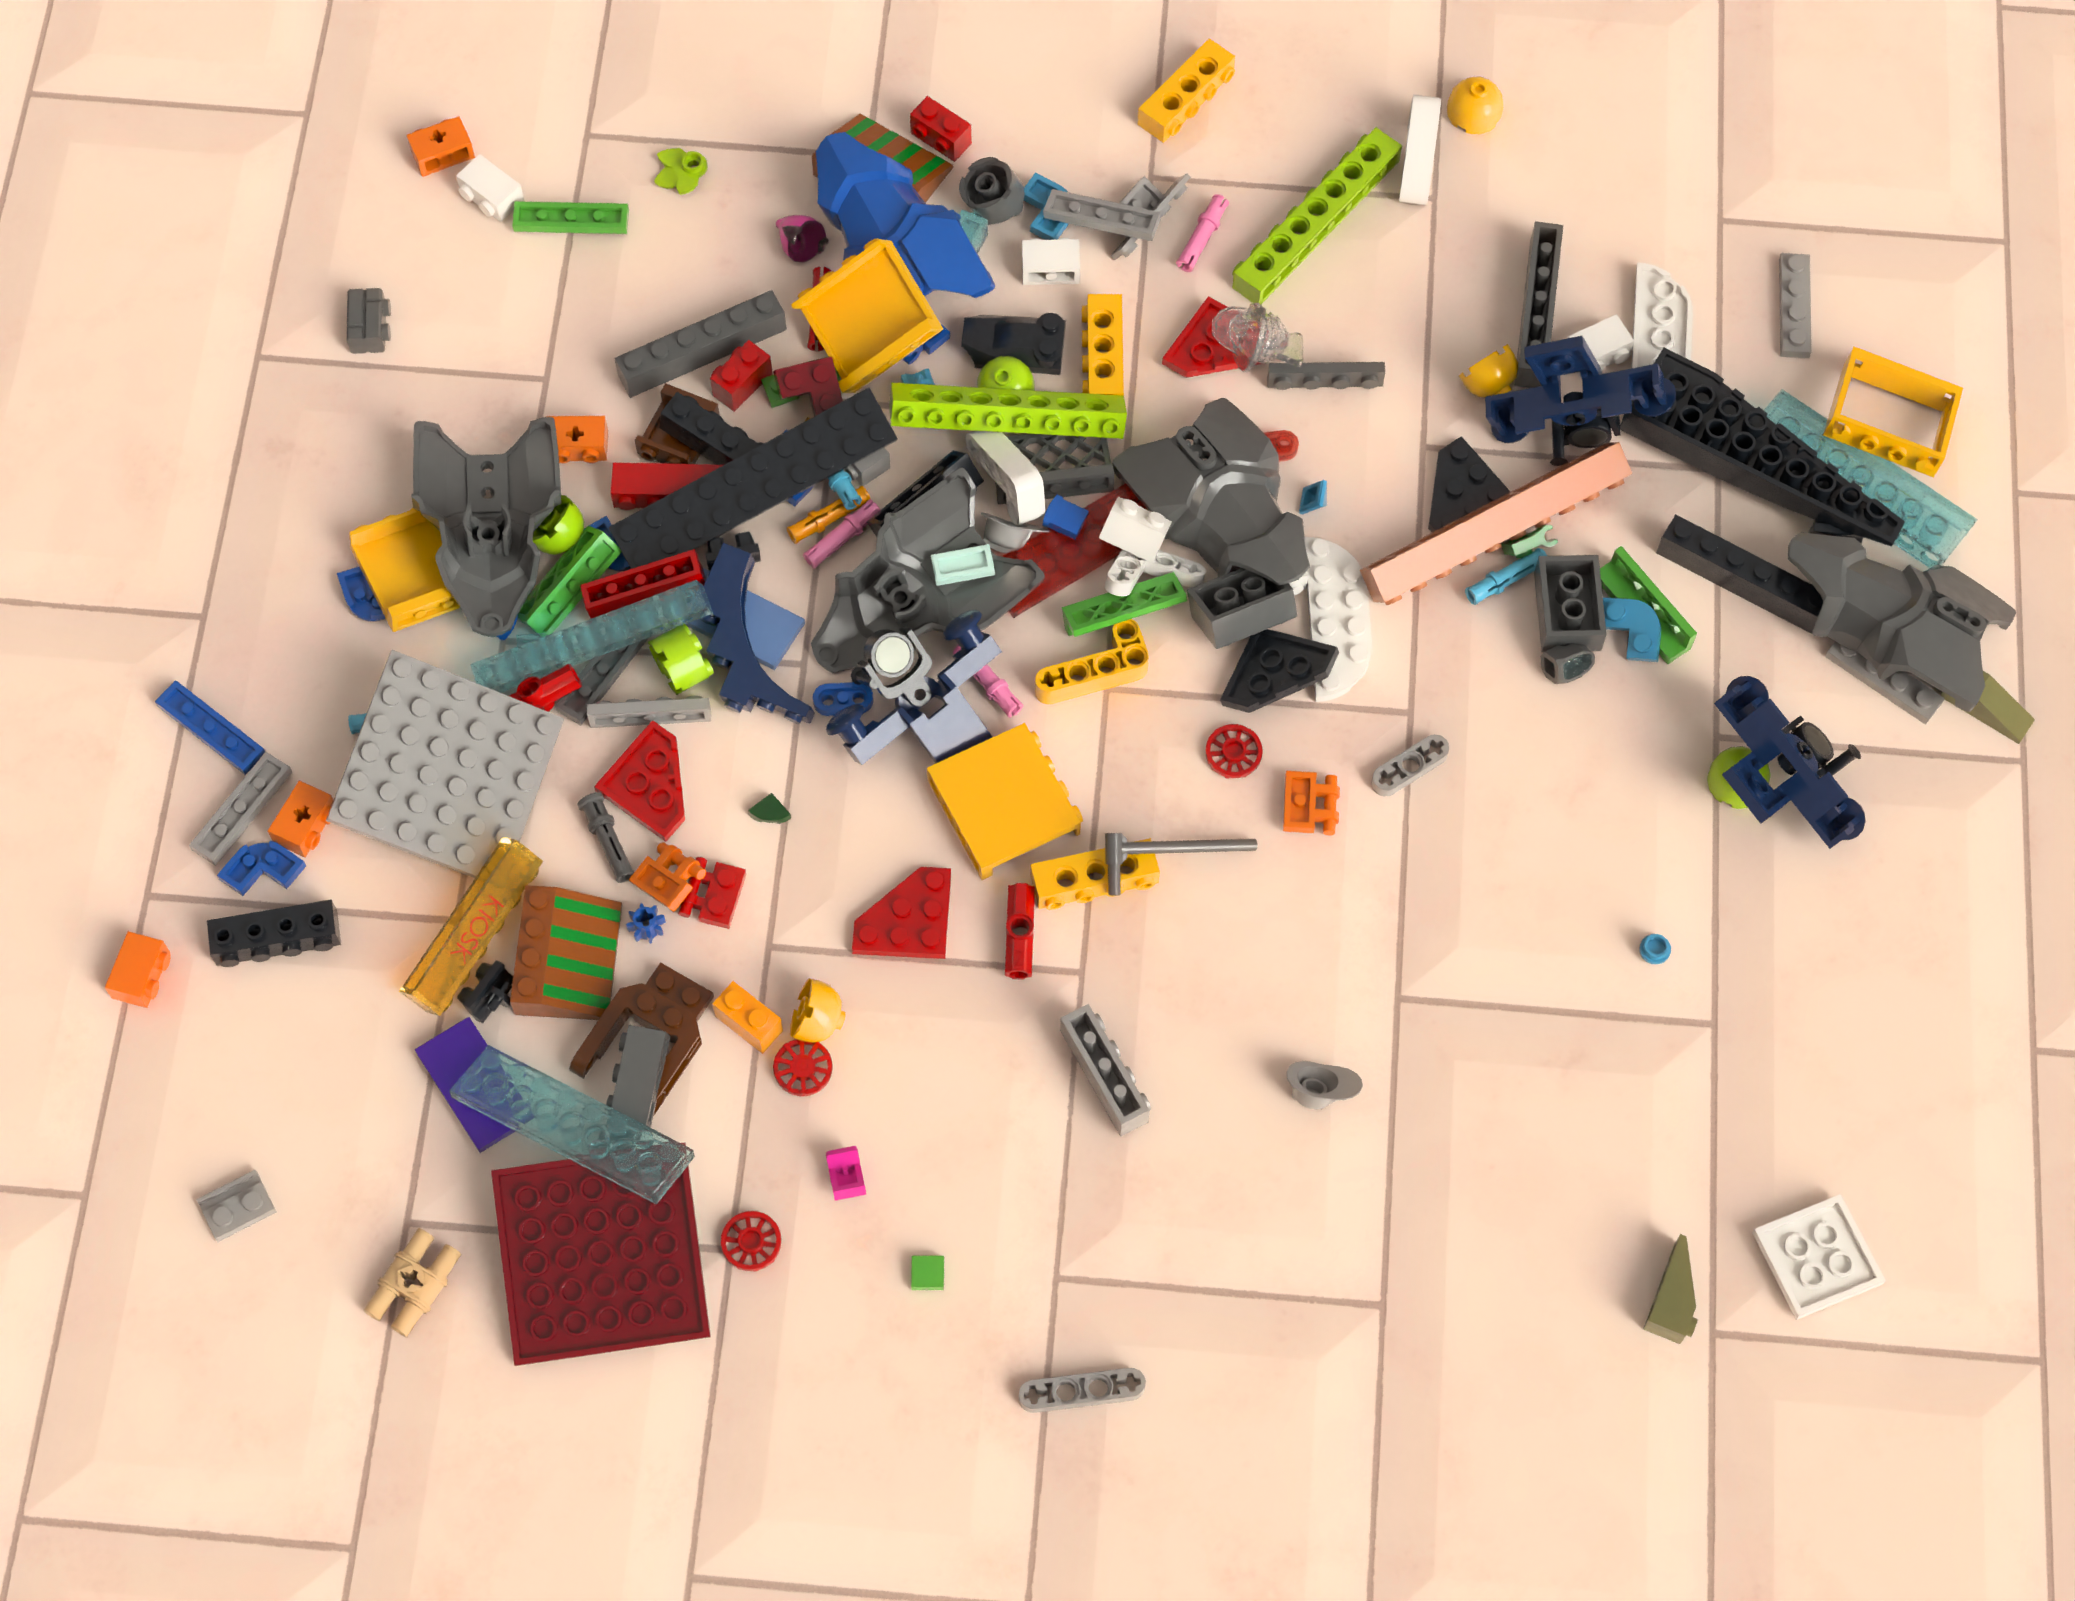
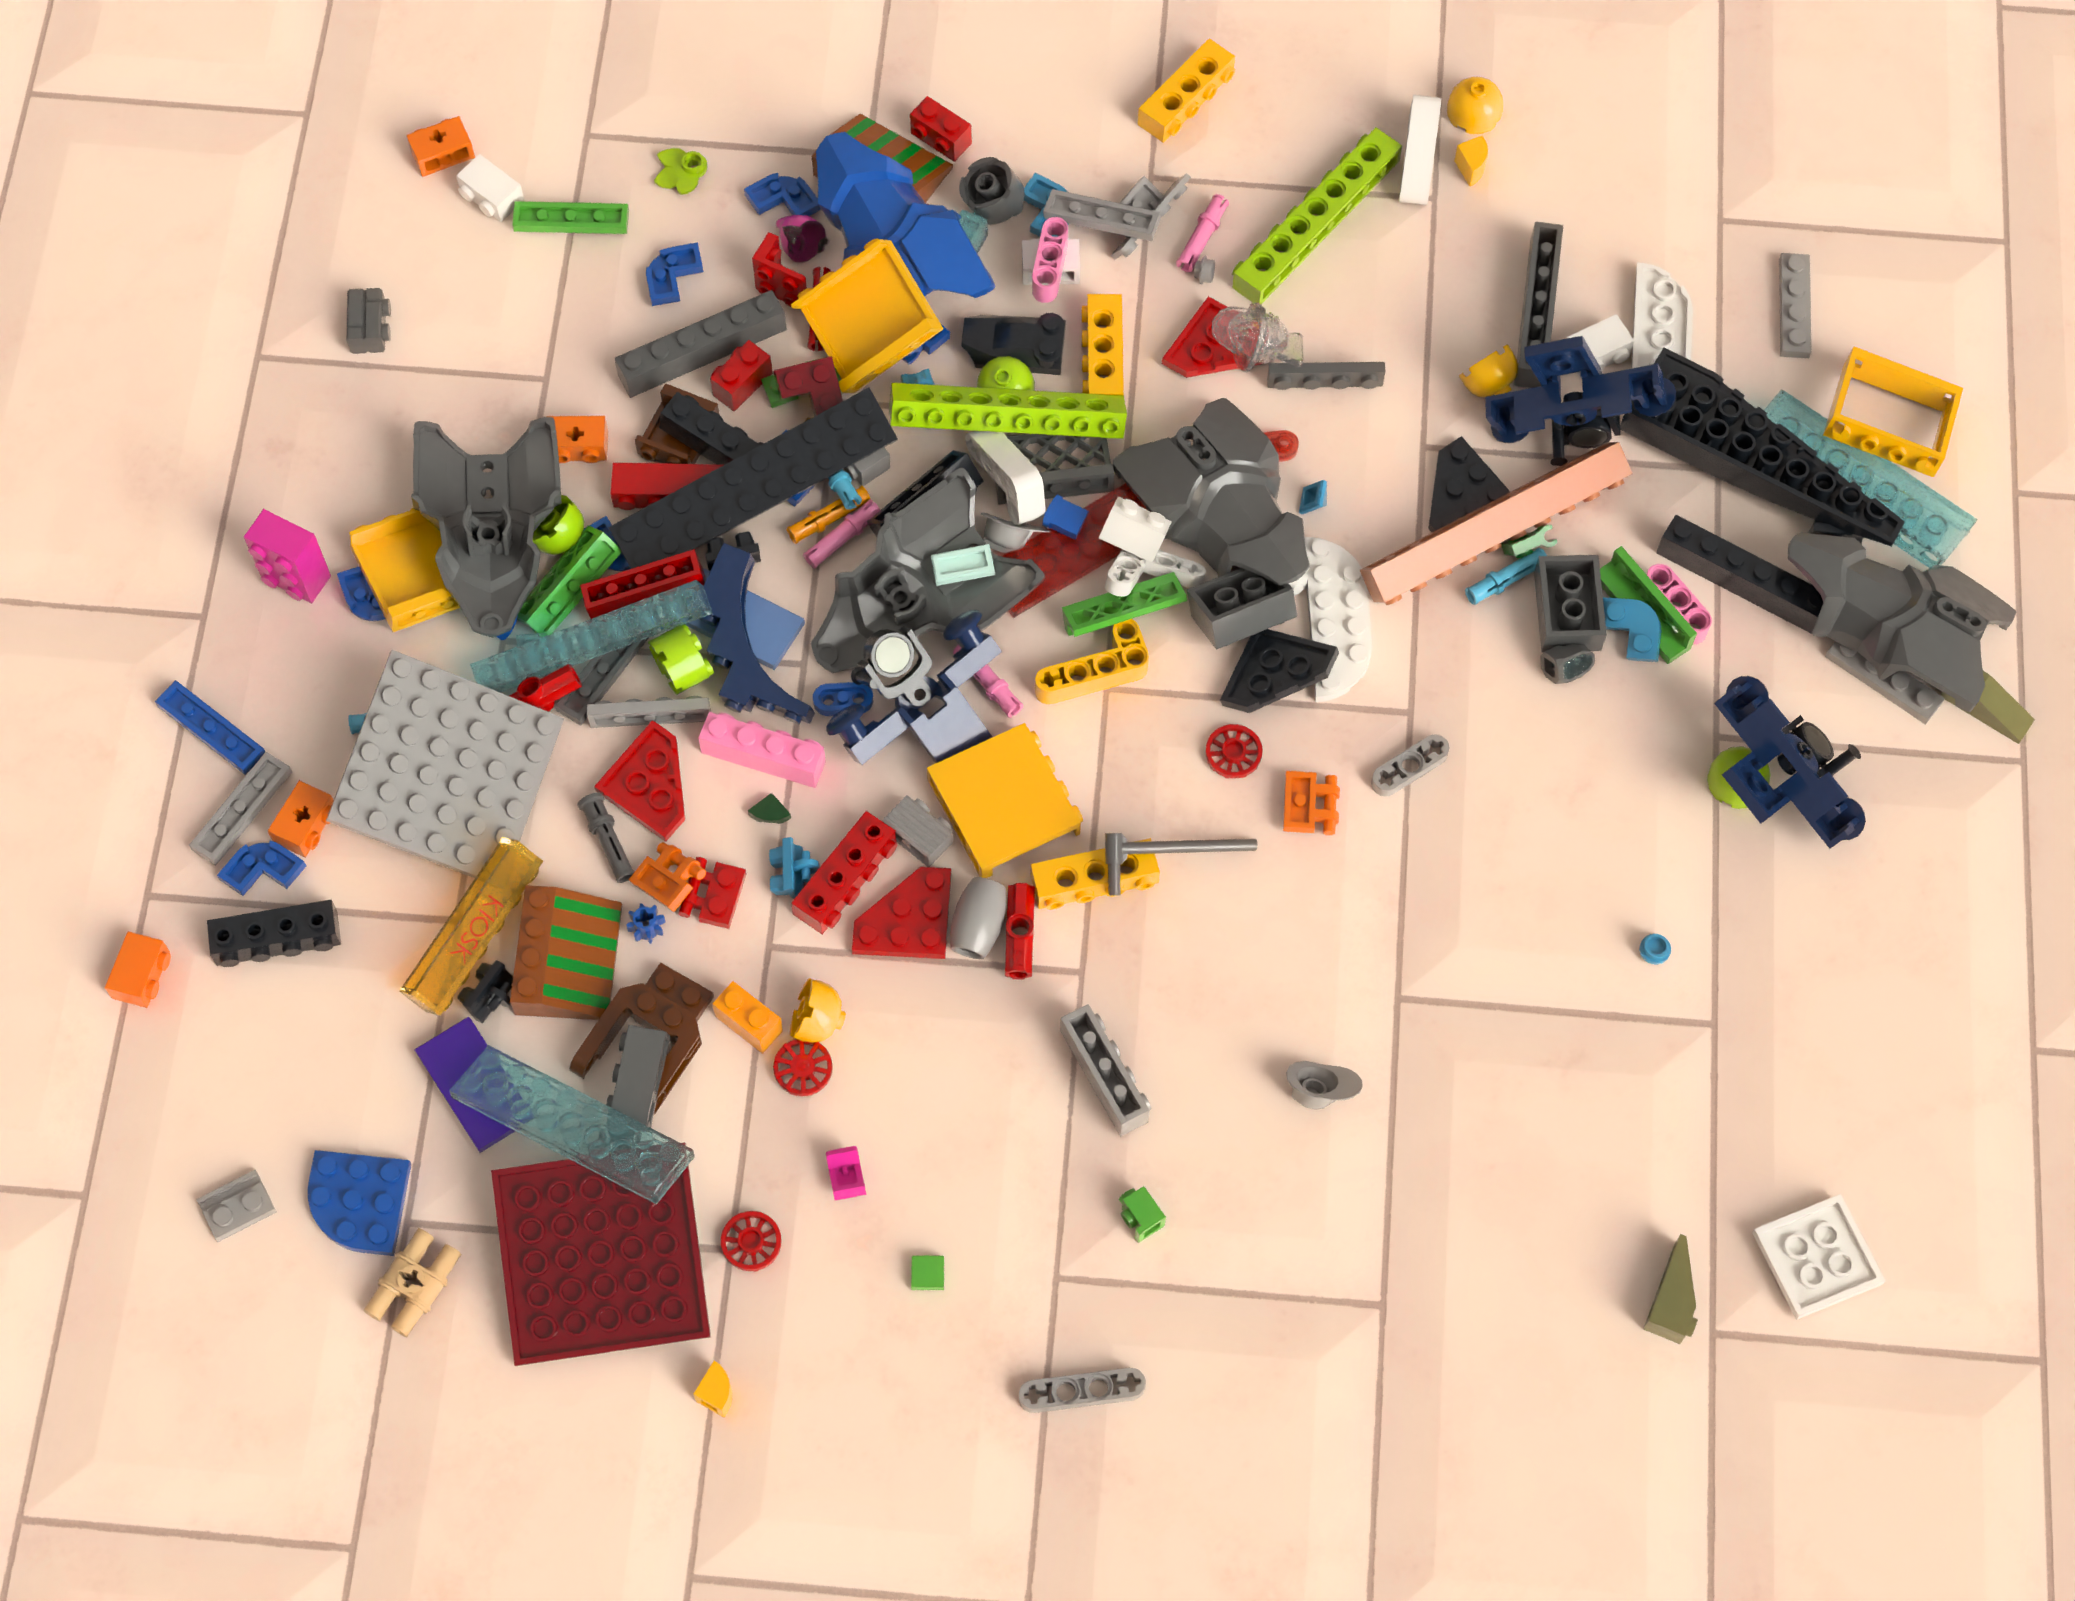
(287, 556): none -> dark pink brick
(358, 1199): none -> blue plate
(665, 268): none -> blue plate
(715, 1390): none -> yellow brick
(762, 749): none -> bright pink brick
(772, 275): none -> red bracket
(782, 189): none -> blue plate
(796, 868): none -> dark azure hips
(844, 873): none -> red brick
(919, 830): none -> light grey brick
(978, 918): none -> light grey piece
(1050, 248): none -> bright pink beam
(1141, 1212): none -> bright green brick
(1204, 270): none -> light grey plate
(1471, 159): none -> yellow brick
(1677, 591): none -> bright pink beam

